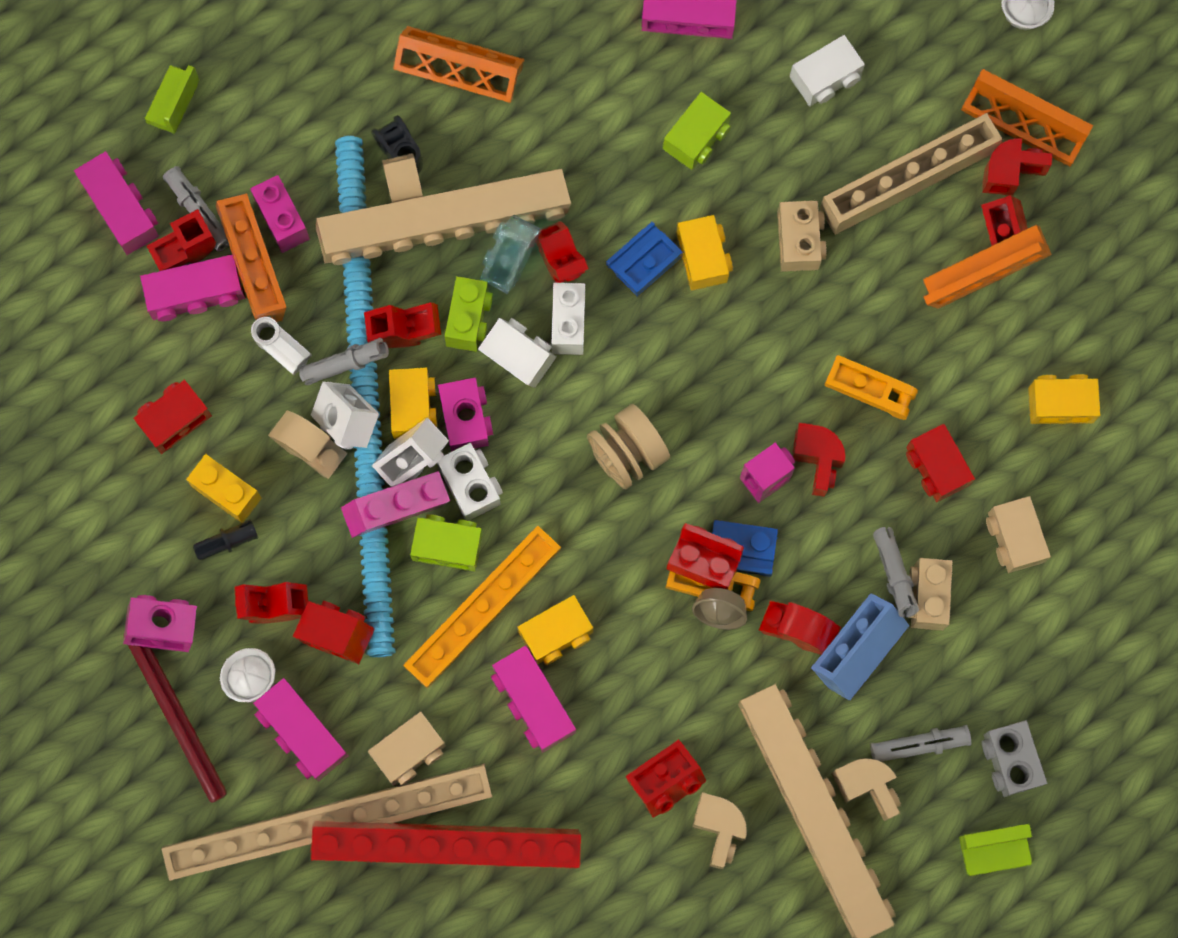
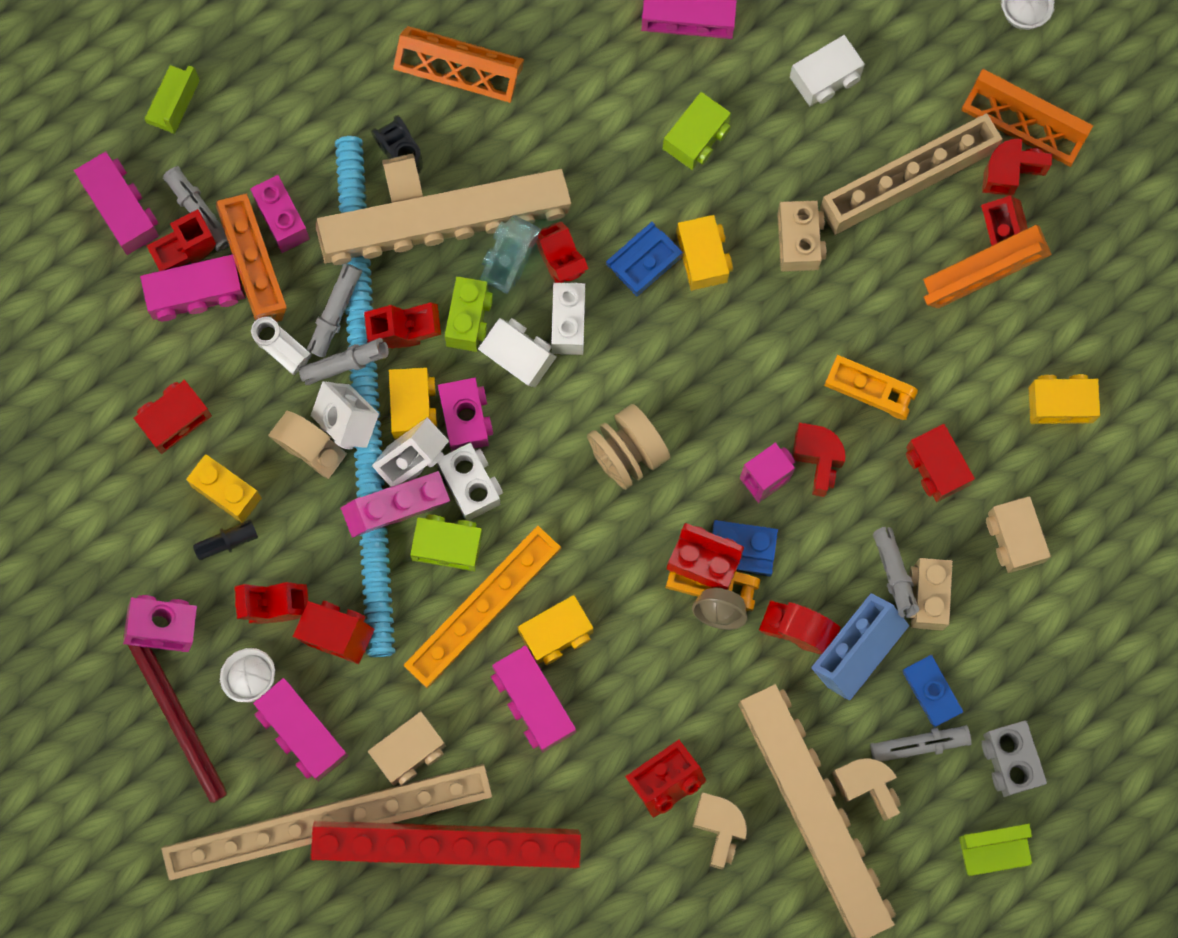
(333, 312): none -> light grey pin
(932, 691): none -> blue plate

